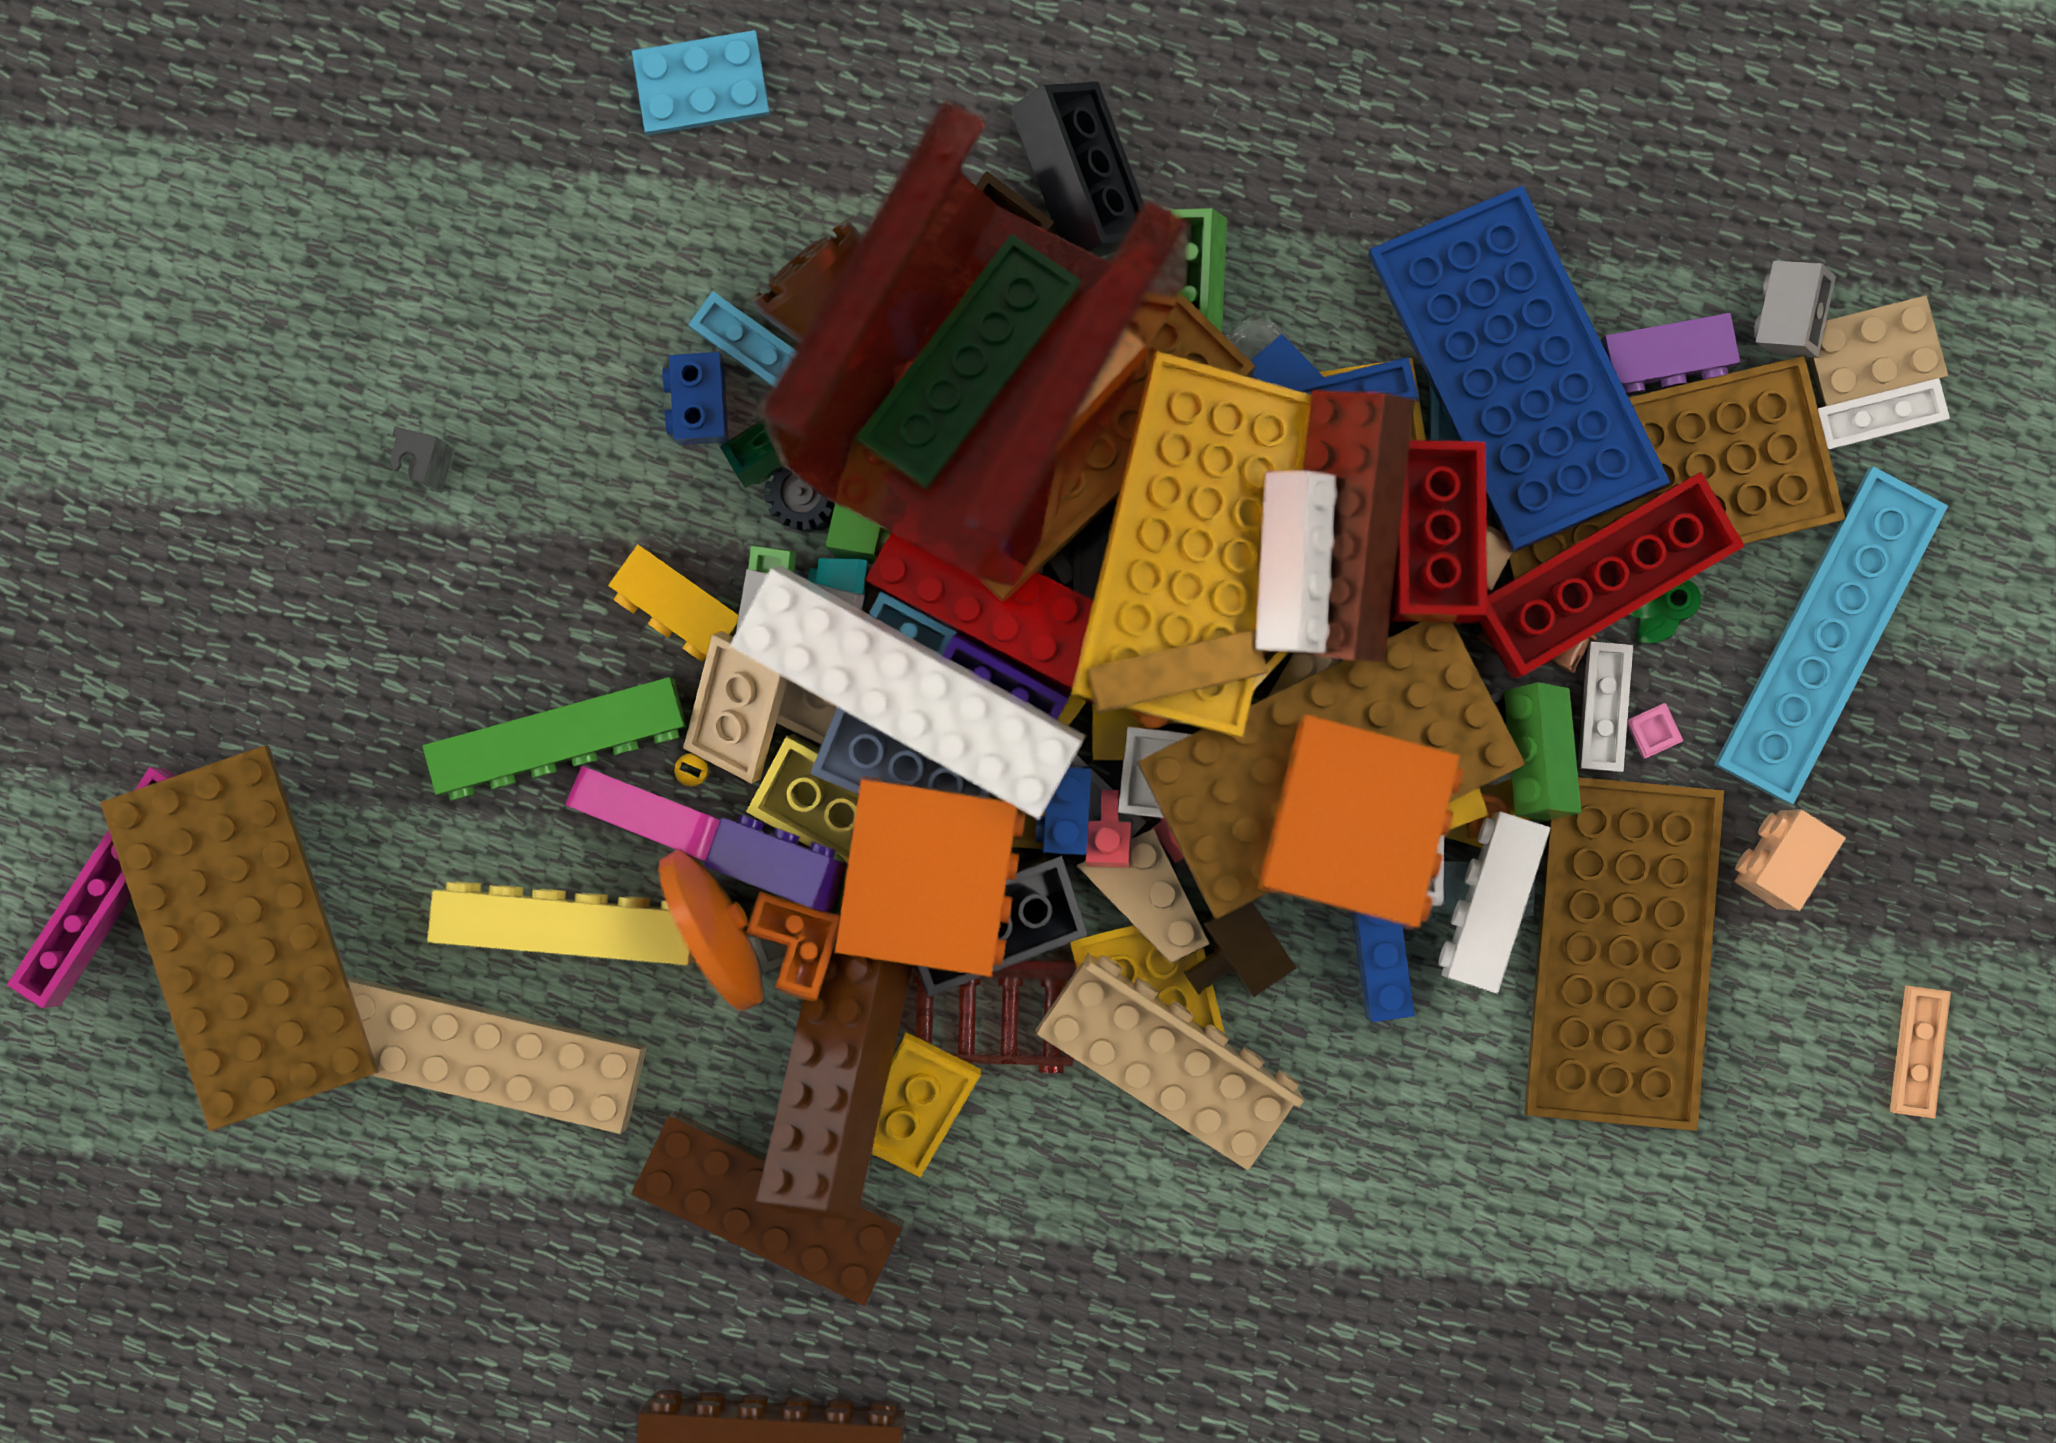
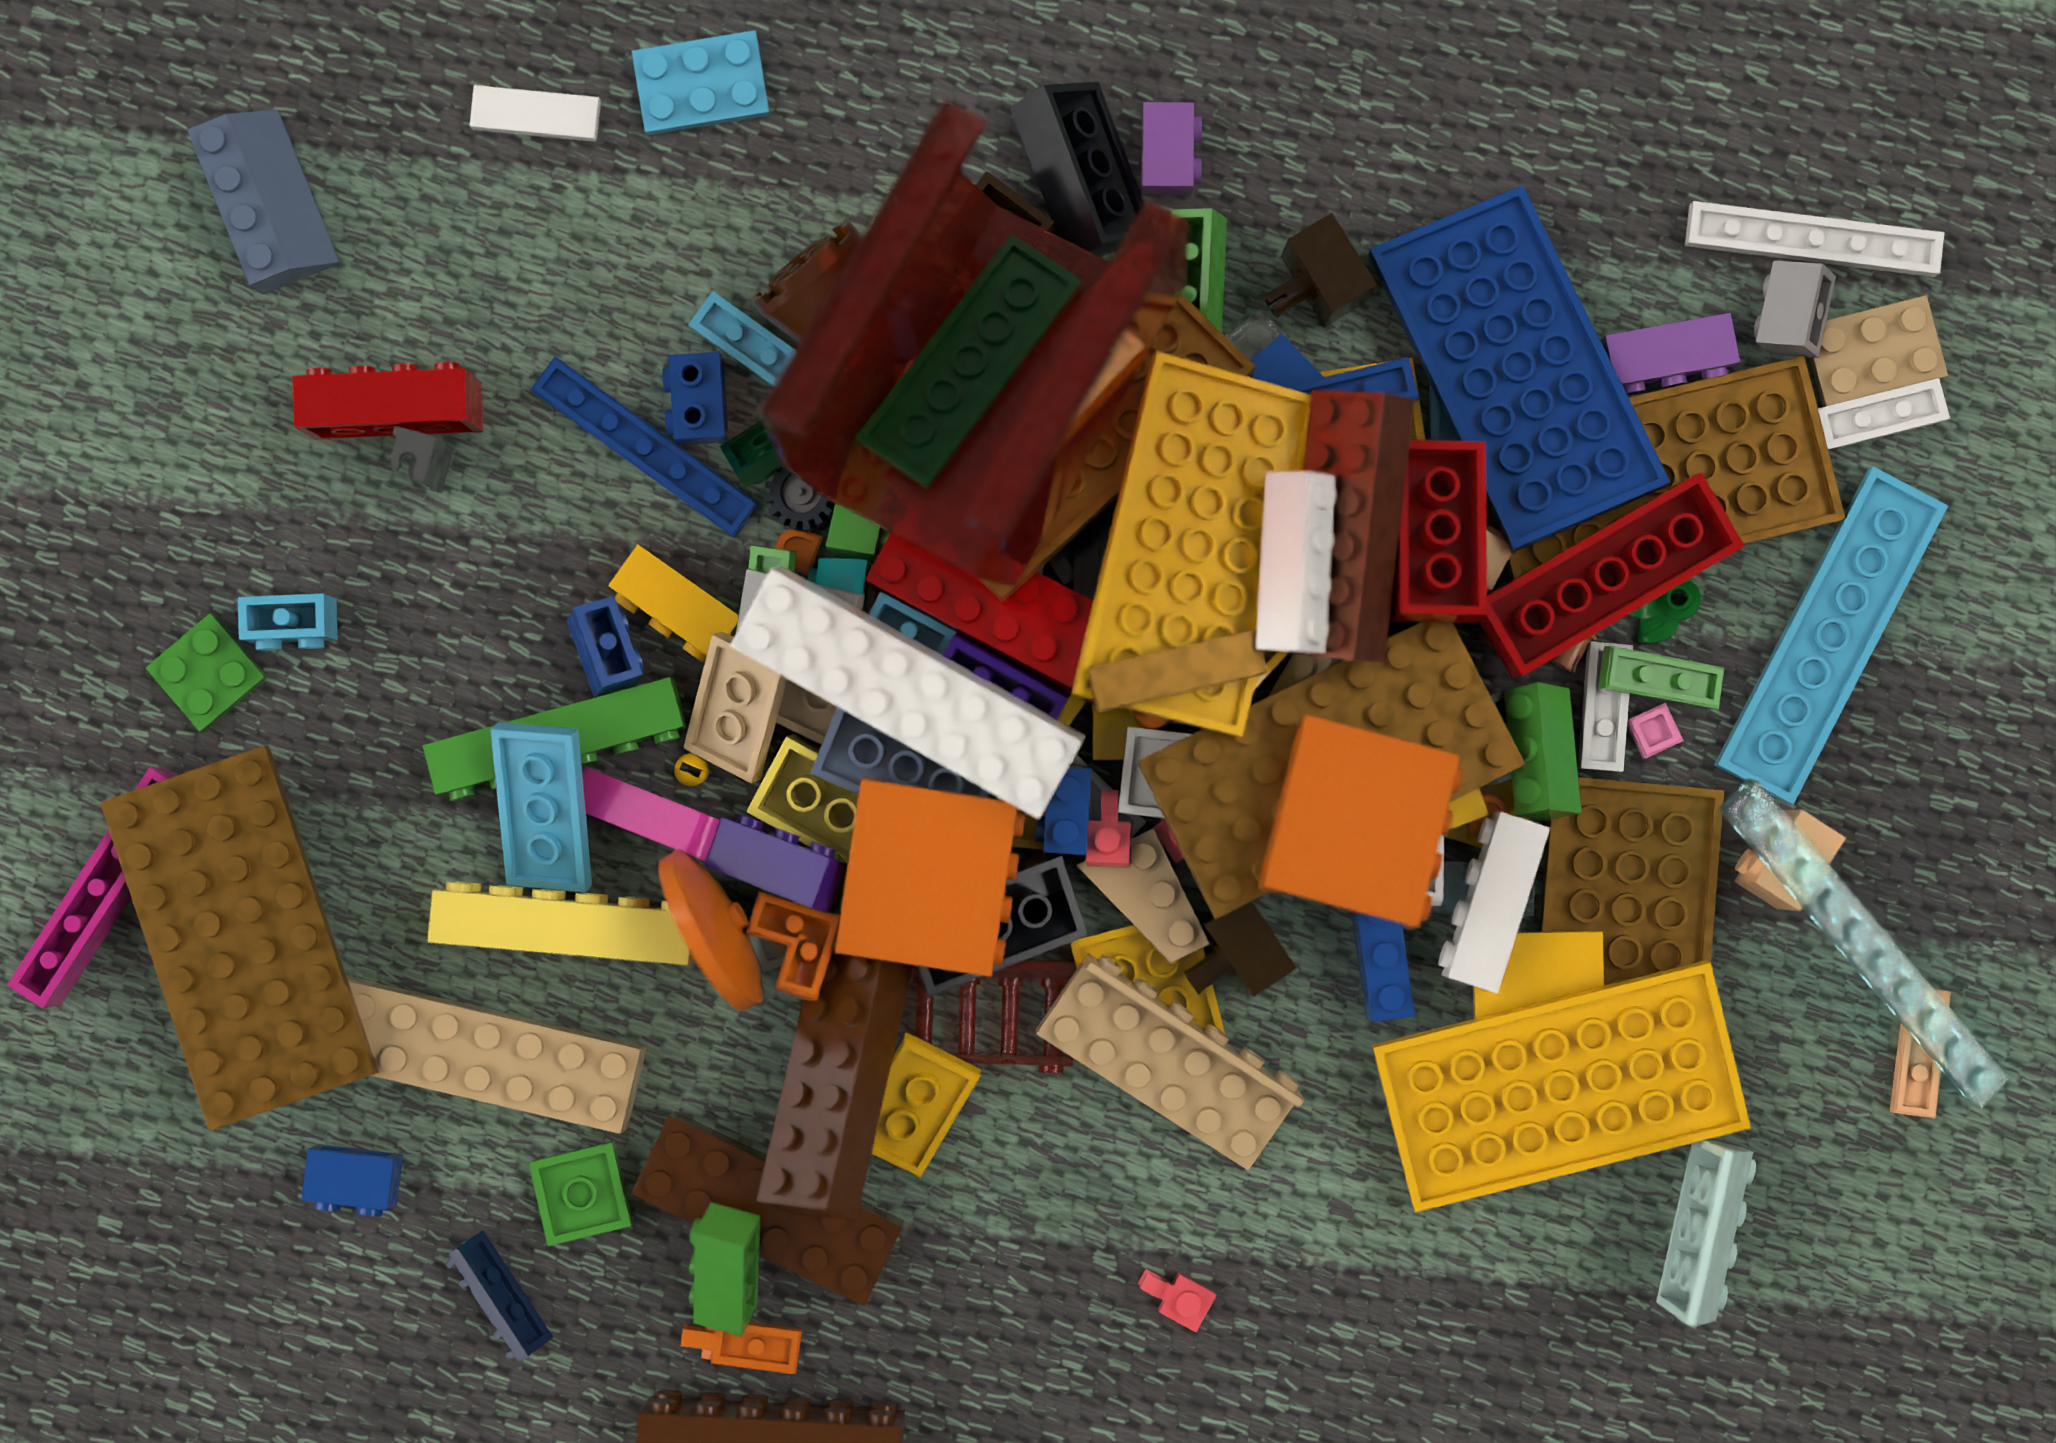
(206, 672): none -> bright green plate
(263, 198): none -> sand blue slope
(287, 618): none -> medium azure brick
(352, 1179): none -> blue brick
(375, 402): none -> red brick
(499, 1296): none -> dark blue plate
(535, 113): none -> white tile
(541, 806): none -> medium azure plate
(581, 1193): none -> bright green plate
(604, 646): none -> blue brick
(644, 447): none -> blue tile
(725, 1268): none -> bright green brick
(760, 1347): none -> orange hinge
(806, 545): none -> orange tile
(1168, 148): none -> medium lavender brick
(1181, 1300): none -> coral plate
(1323, 272): none -> dark brown brick
(1545, 968): none -> yellow tile
(1561, 1086): none -> yellow plate
(1661, 677): none -> bright green tile
(1705, 1231): none -> light aqua slope
(1814, 239): none -> white plate
(1863, 942): none -> clear light blue plate

